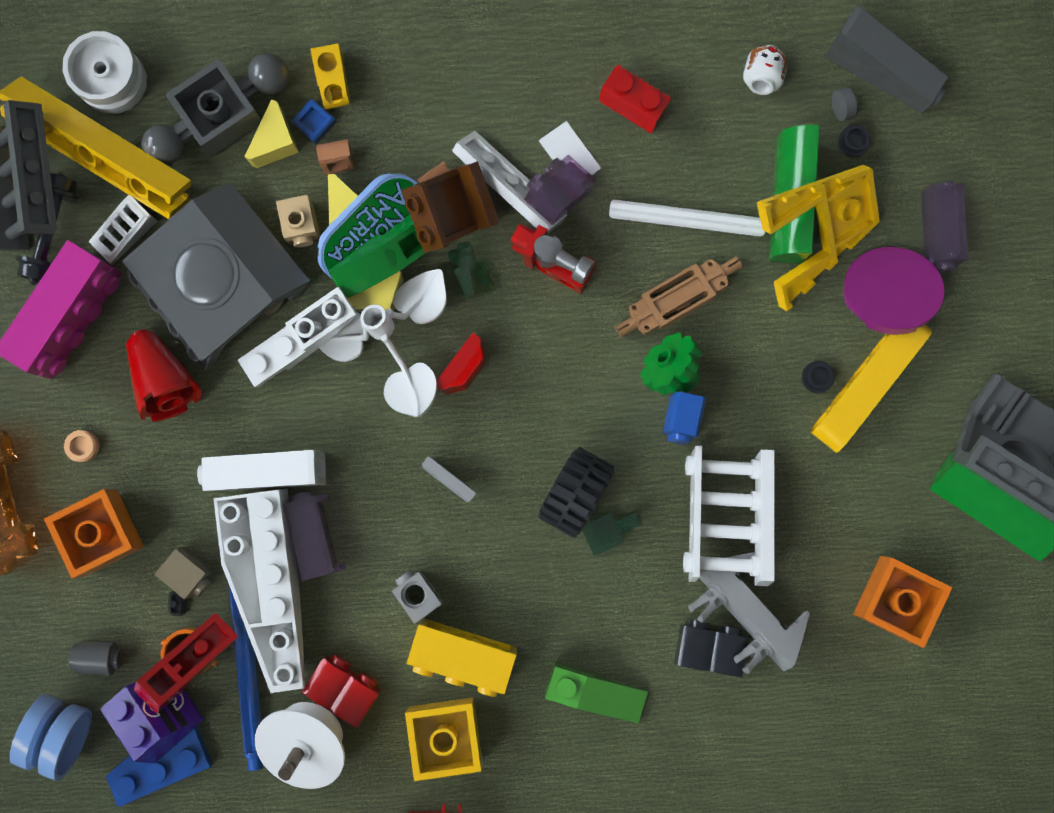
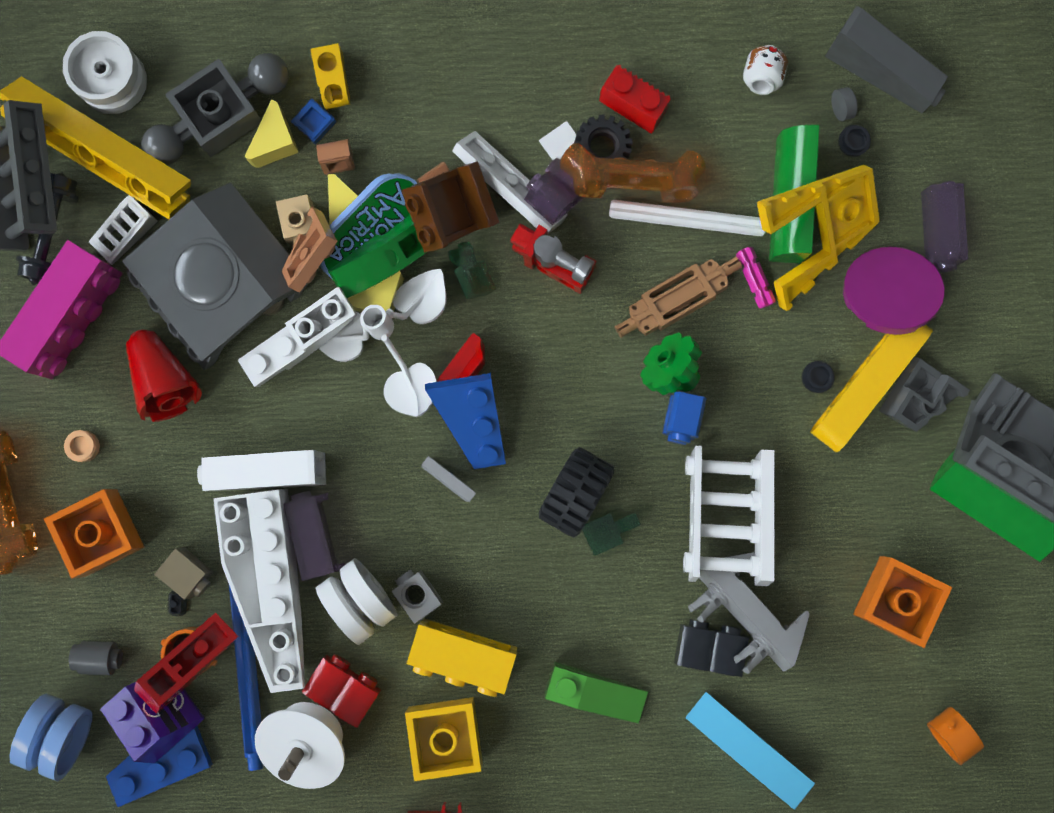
(309, 252): none -> nougat wing
(356, 601): none -> white wheel
(471, 416): none -> blue wing
(593, 175): none -> clear orange plate
(607, 128): none -> black tyre
(750, 751): none -> medium azure slope
(755, 277): none -> dark pink axle
(920, 395): none -> dark grey slope
(955, 735): none -> orange piece

